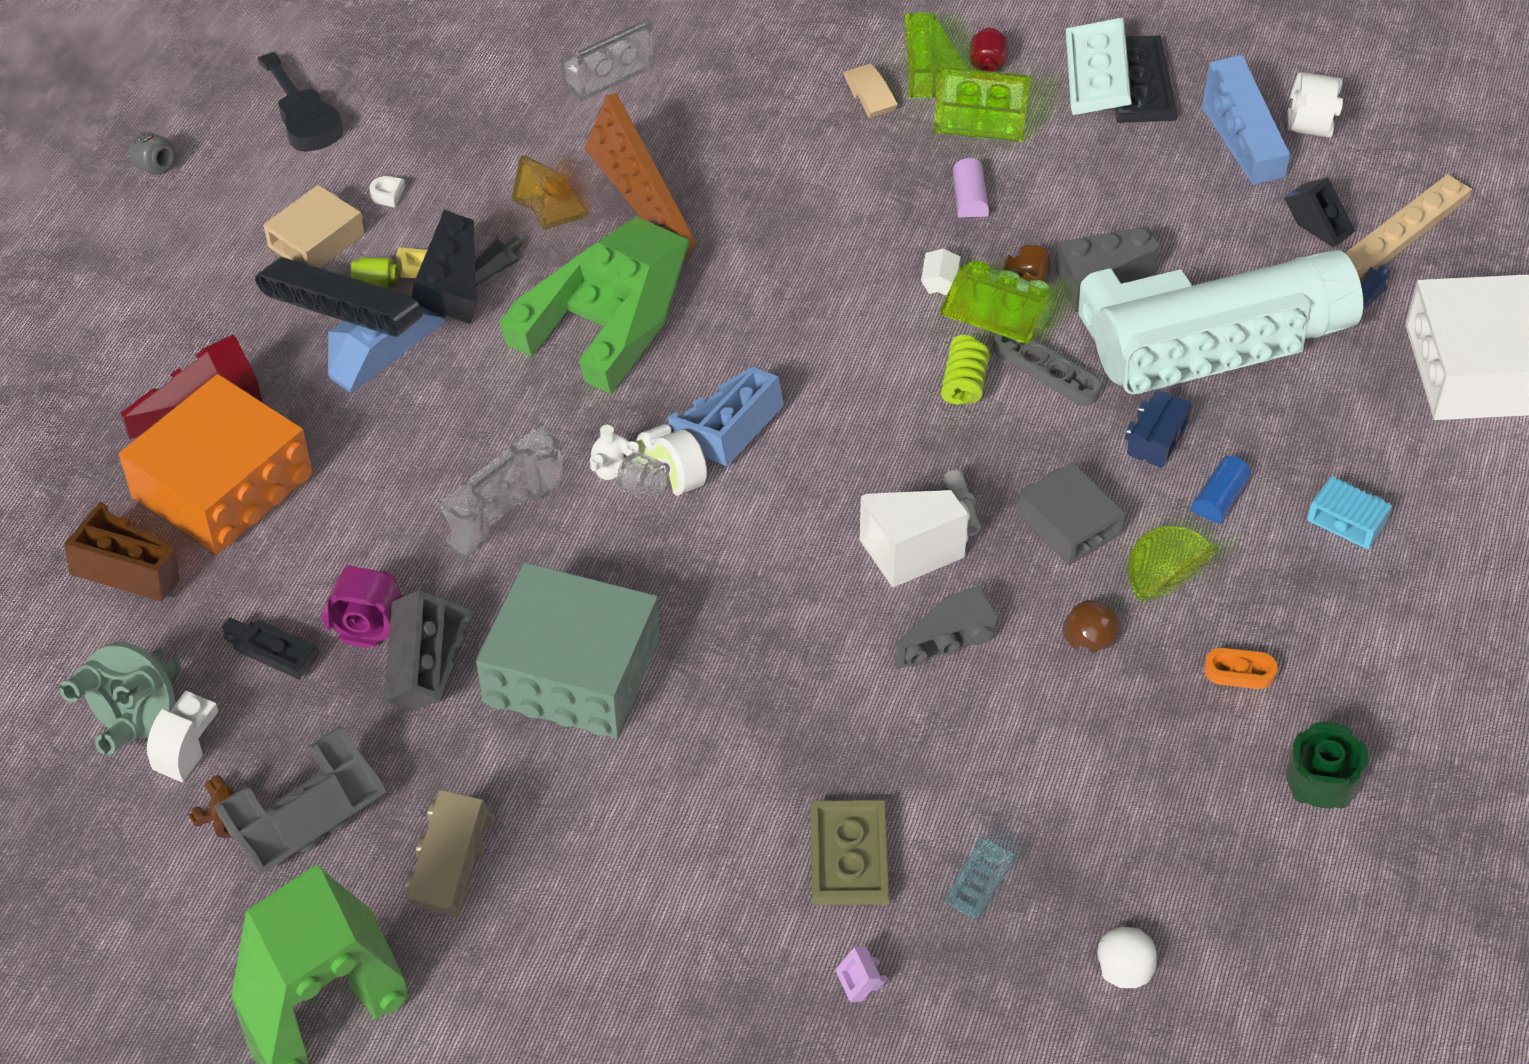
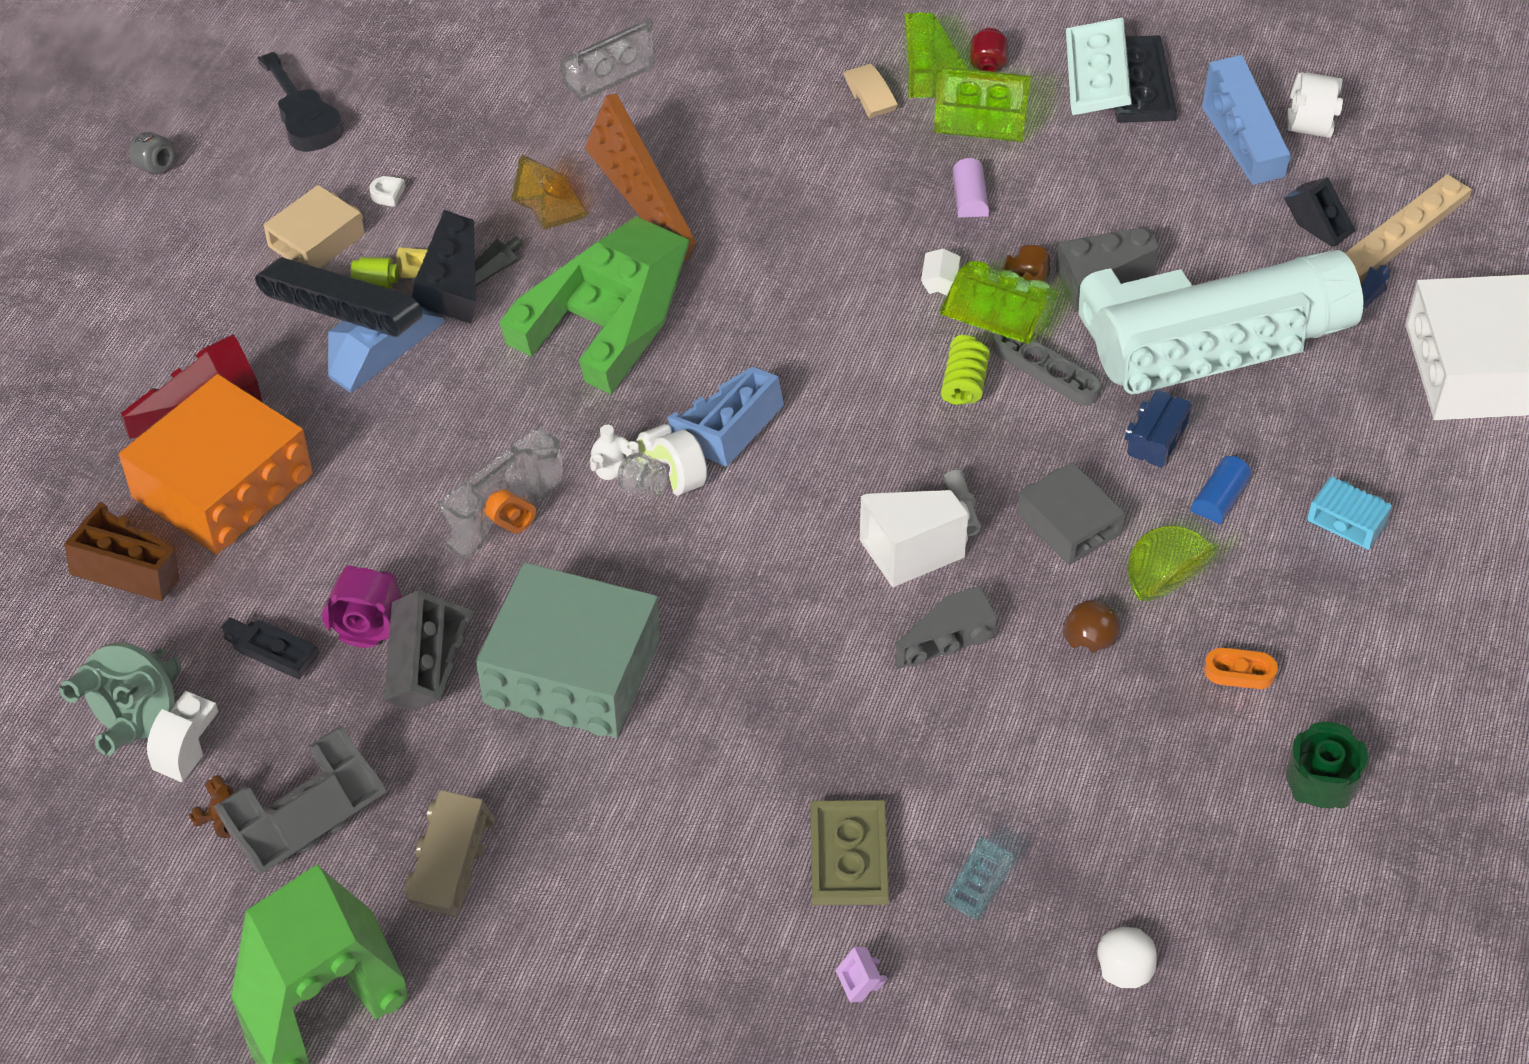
(510, 510): none -> orange plate

